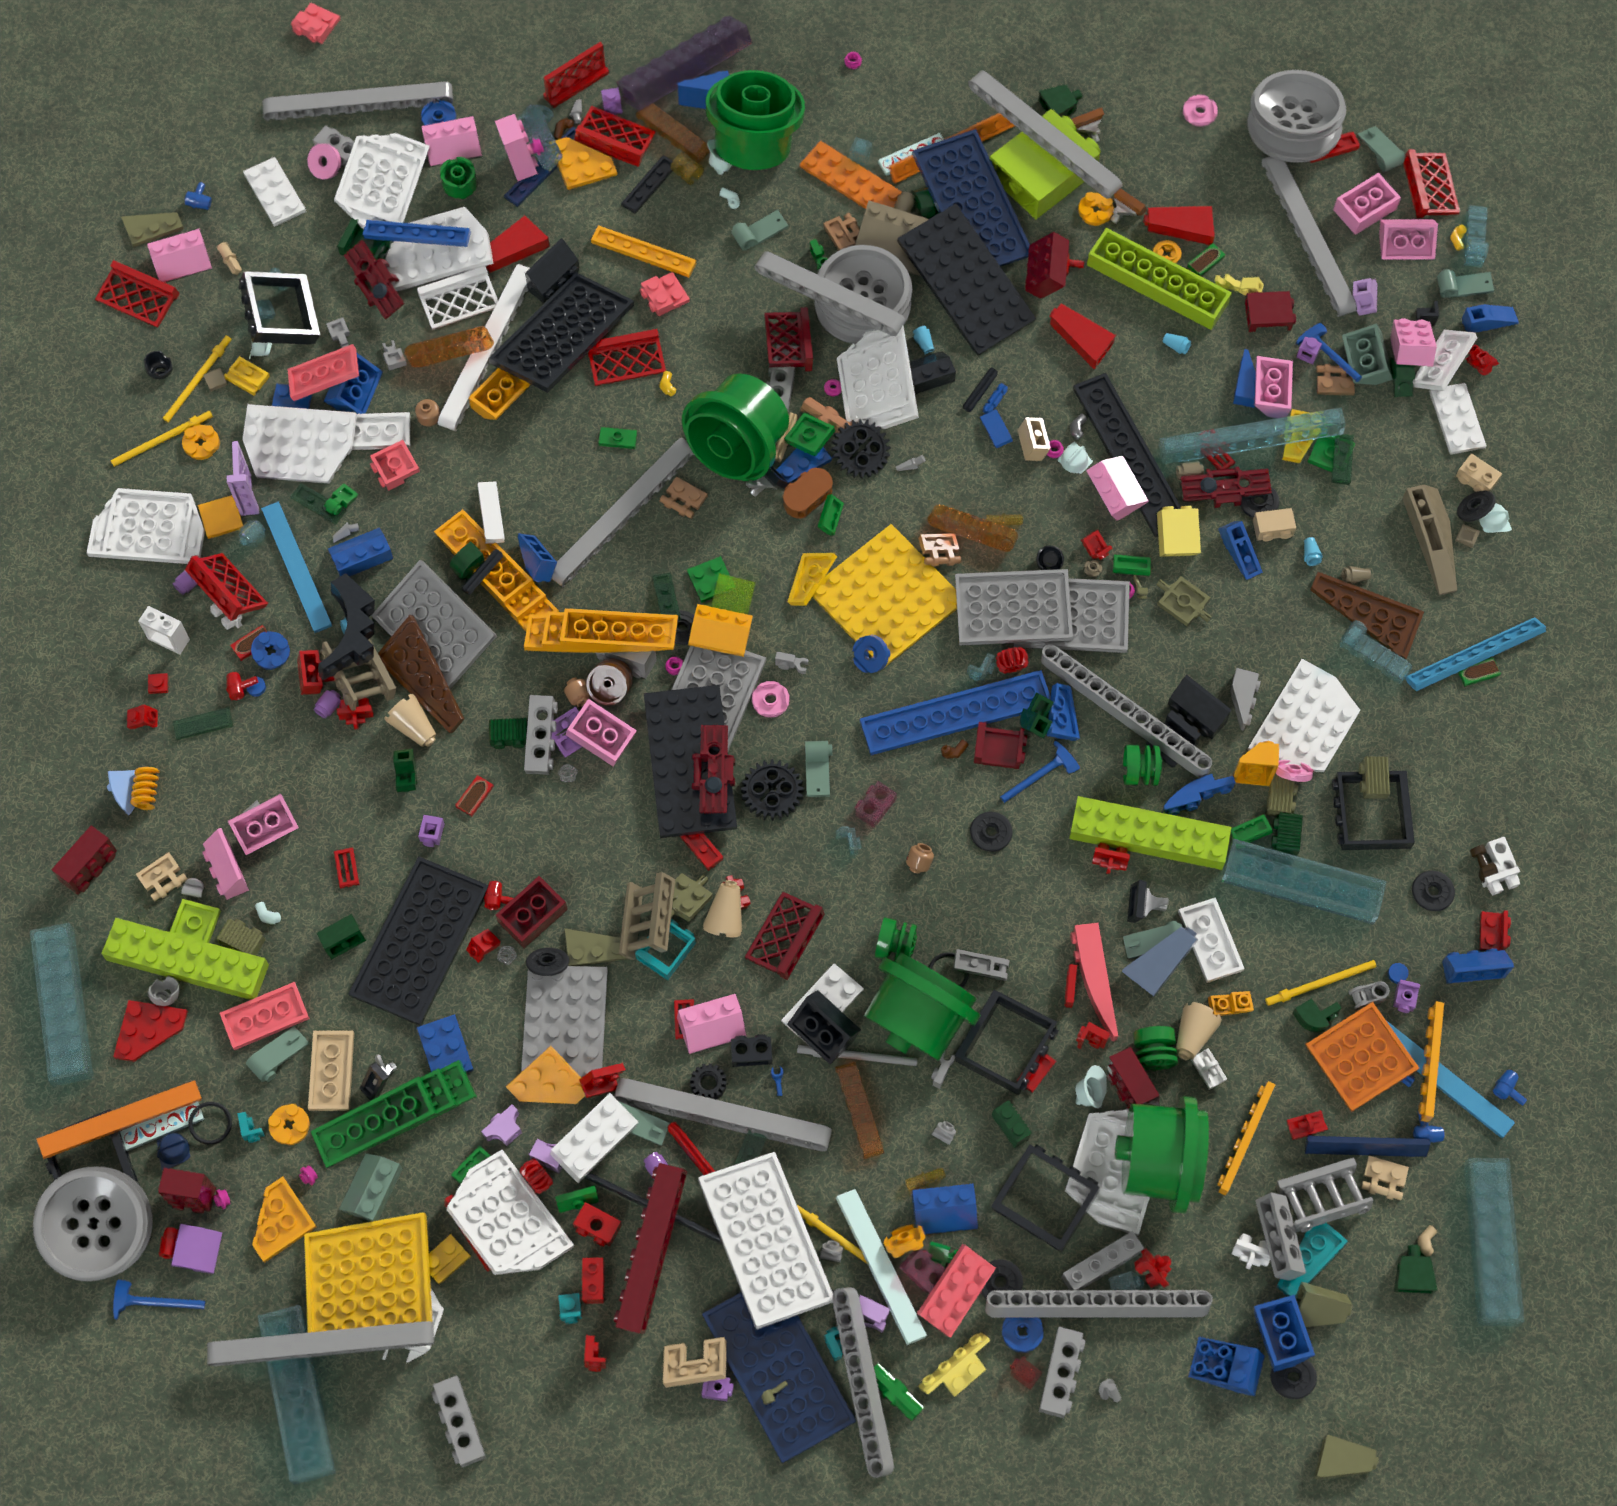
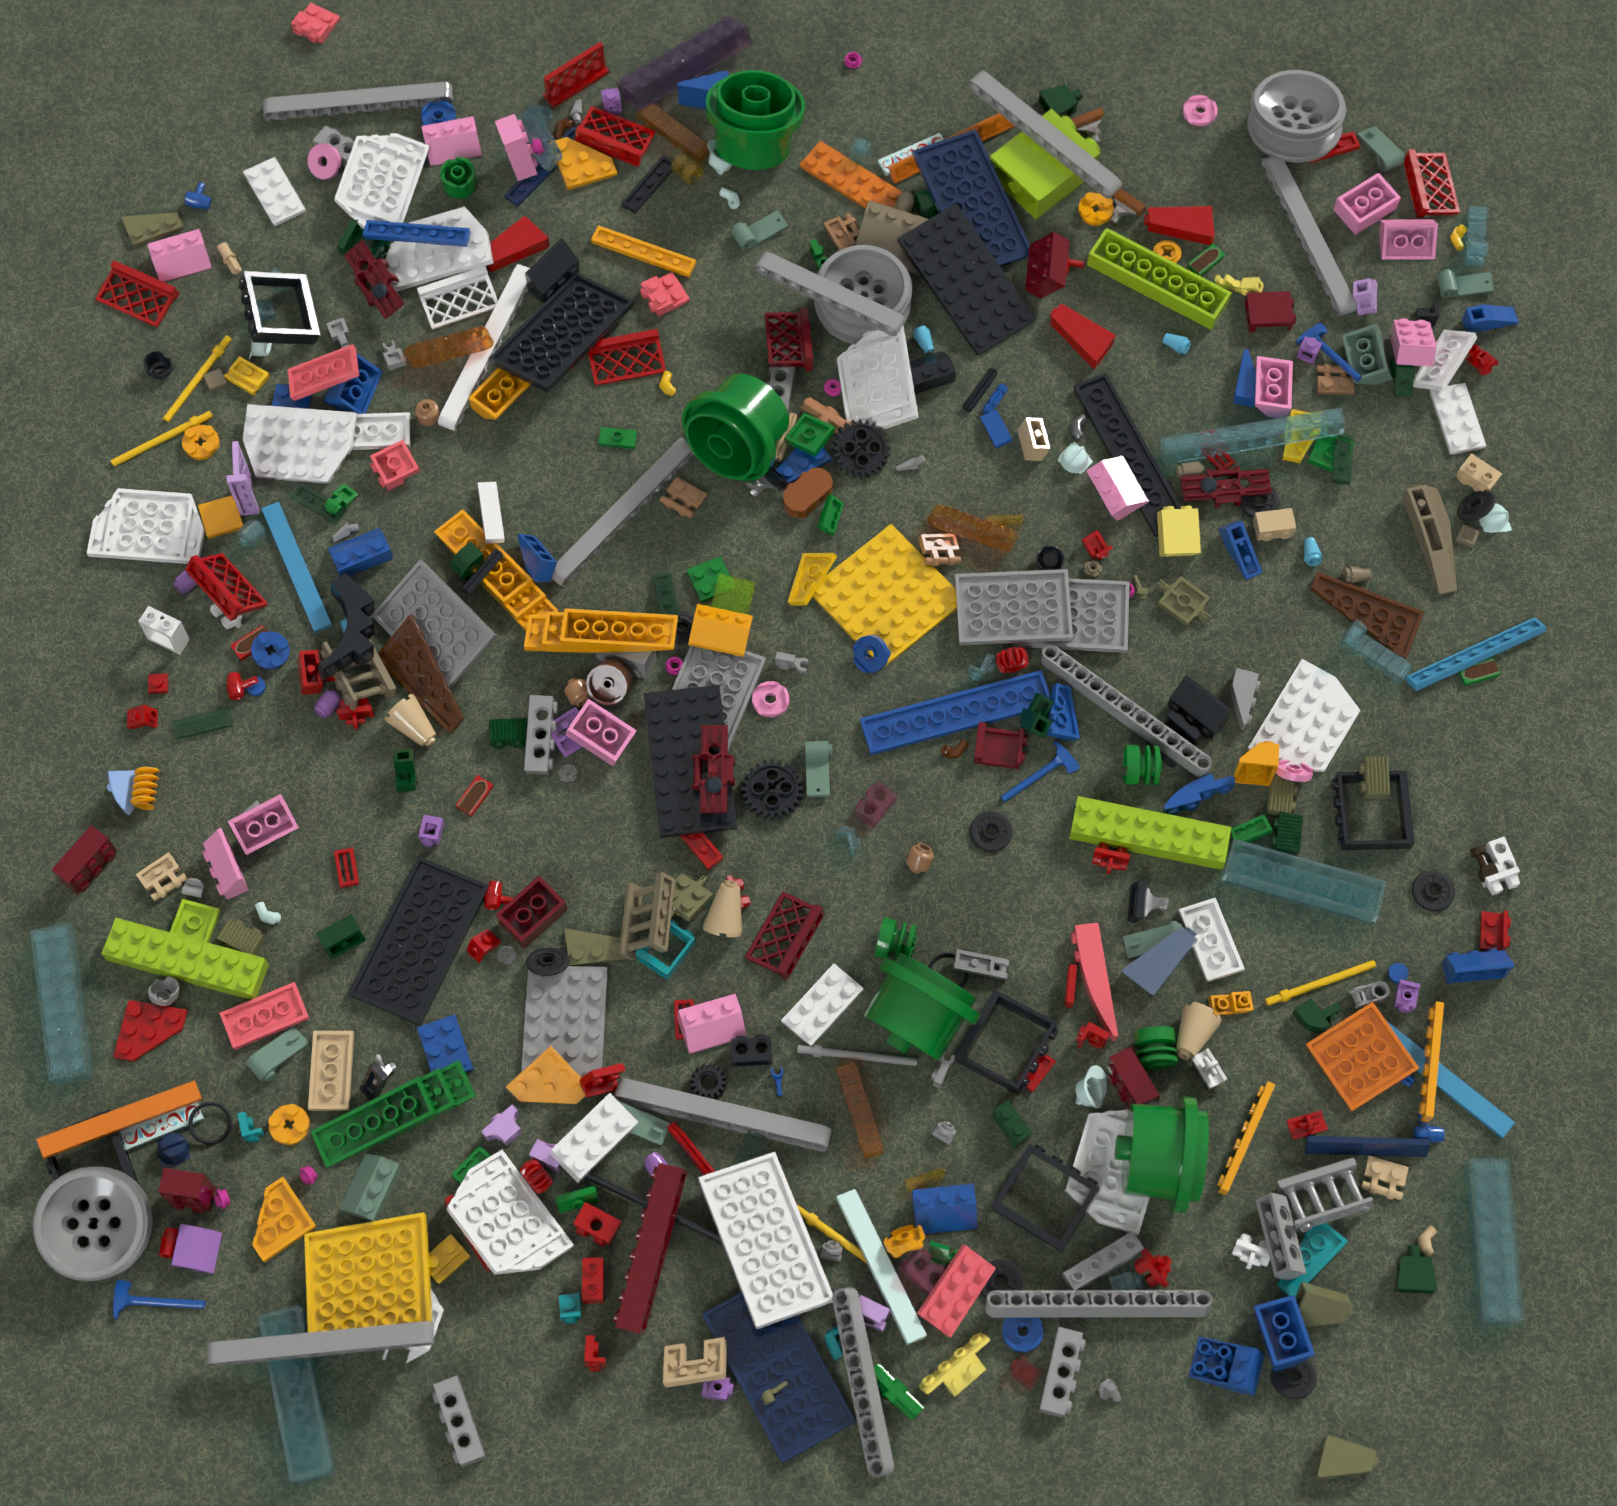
(823, 1026): black slope -> none
(1055, 444): dark pink plate -> none
(1132, 565): green tile -> none
(1505, 1087): blue piece -> none

